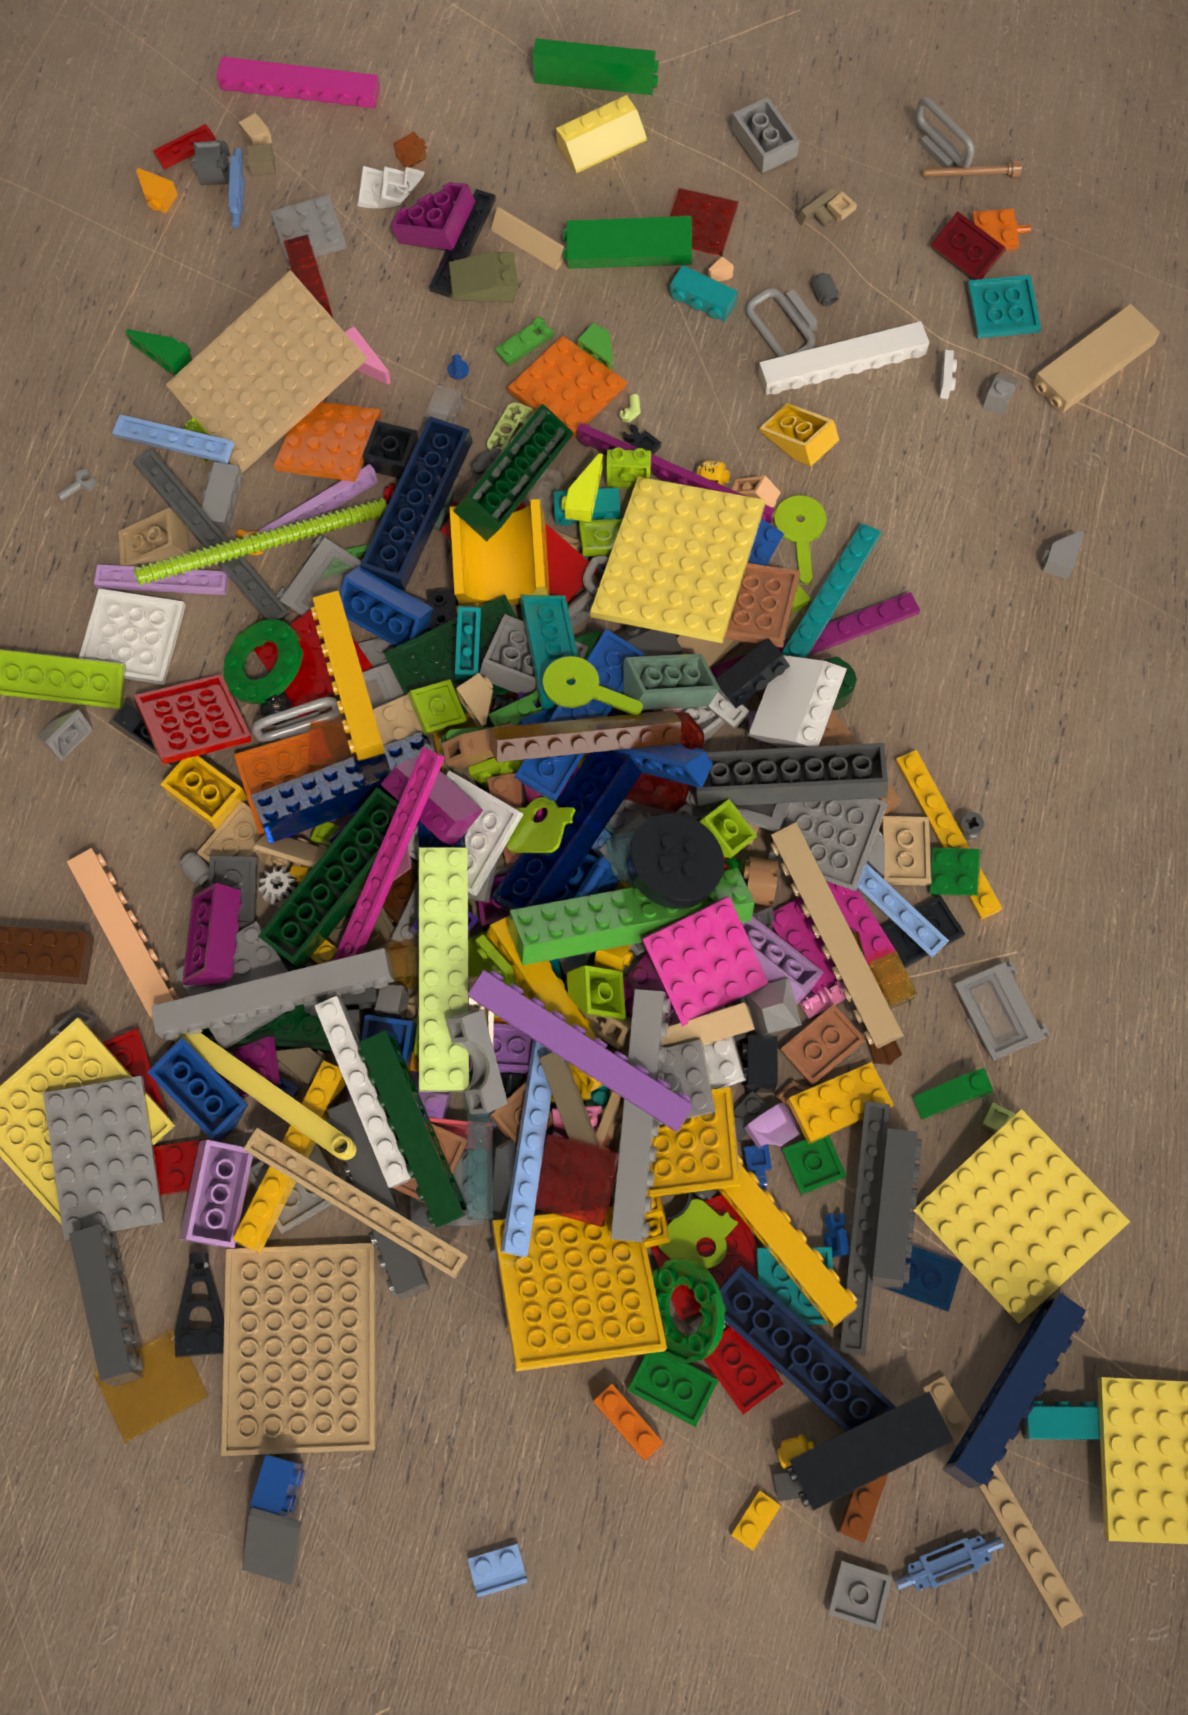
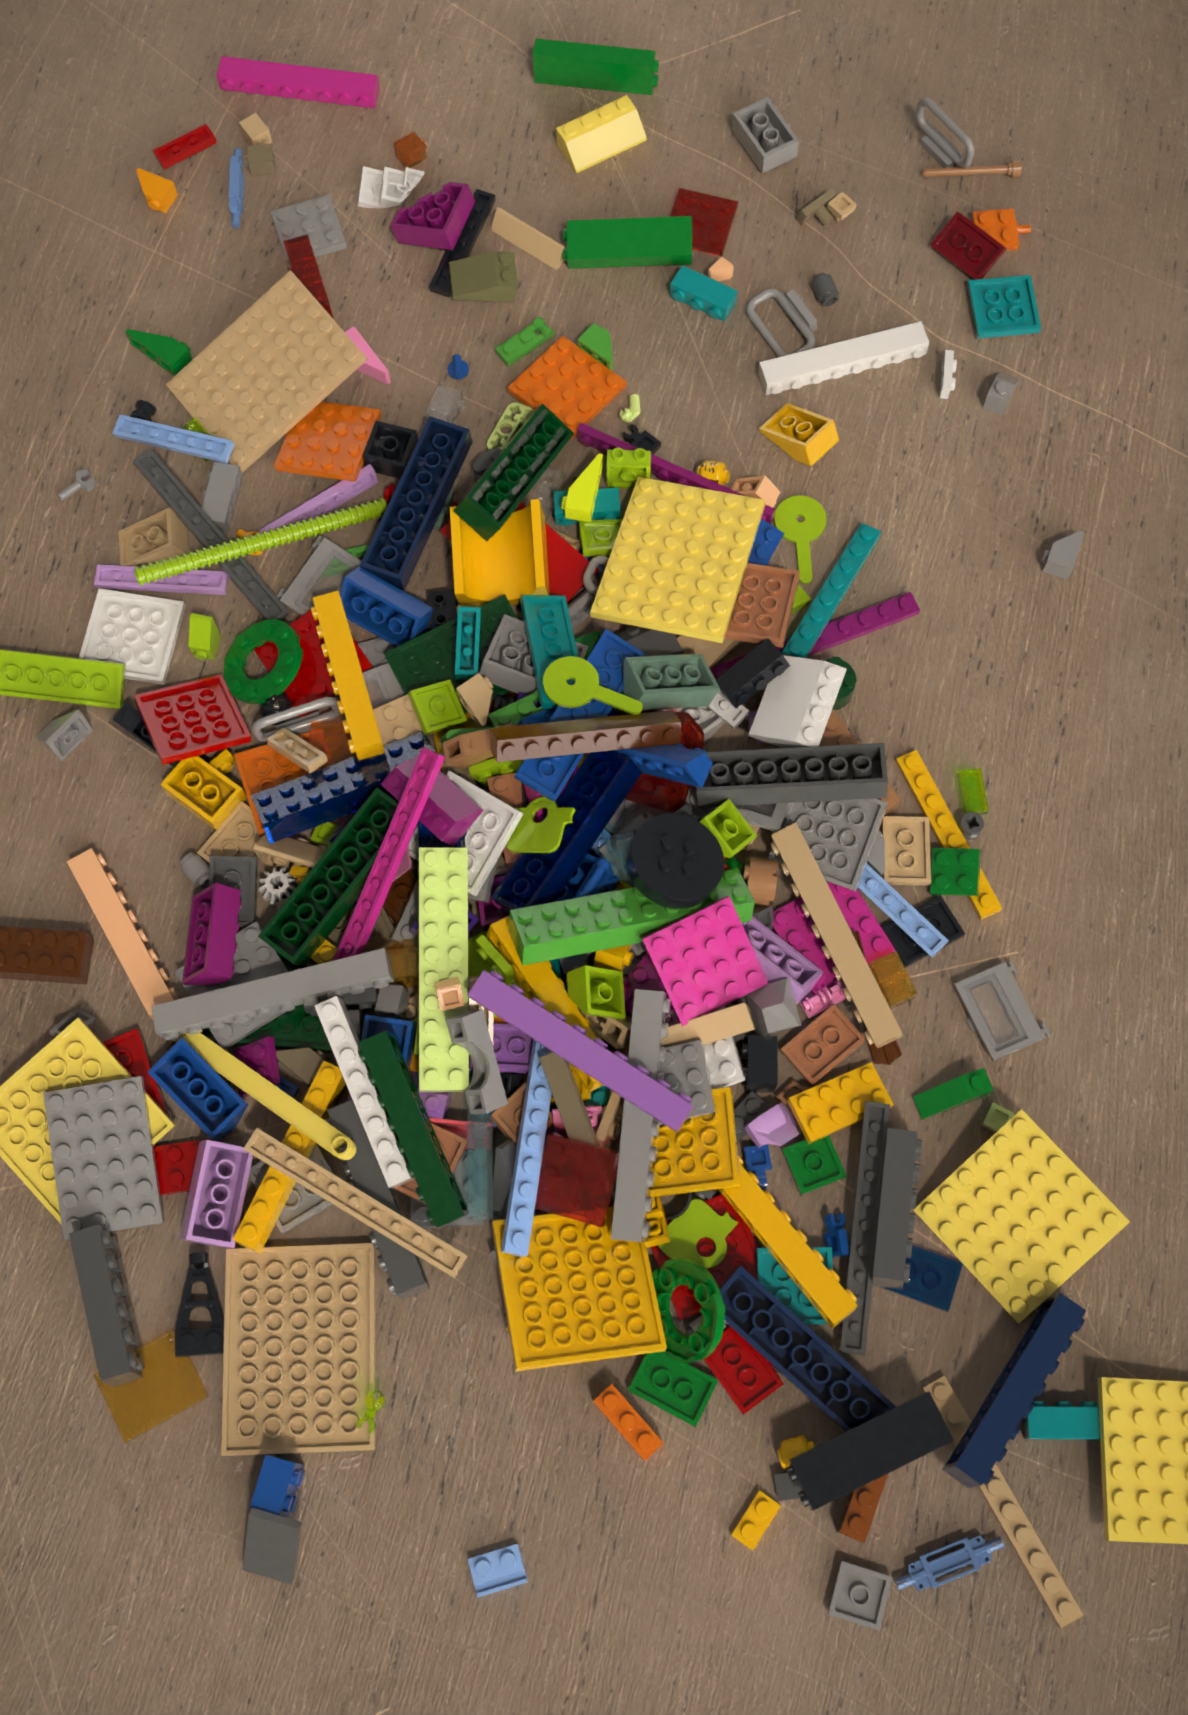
(143, 410): none -> black wheel
(203, 637): none -> lime slope
(211, 162): dark grey brick -> none
(223, 762): none -> yellow plate
(297, 750): none -> tan plate
(373, 1405): none -> clear neon green arm
(449, 994): none -> light nougat slope
(972, 791): none -> clear neon green plate
(1096, 358): tan brick -> none

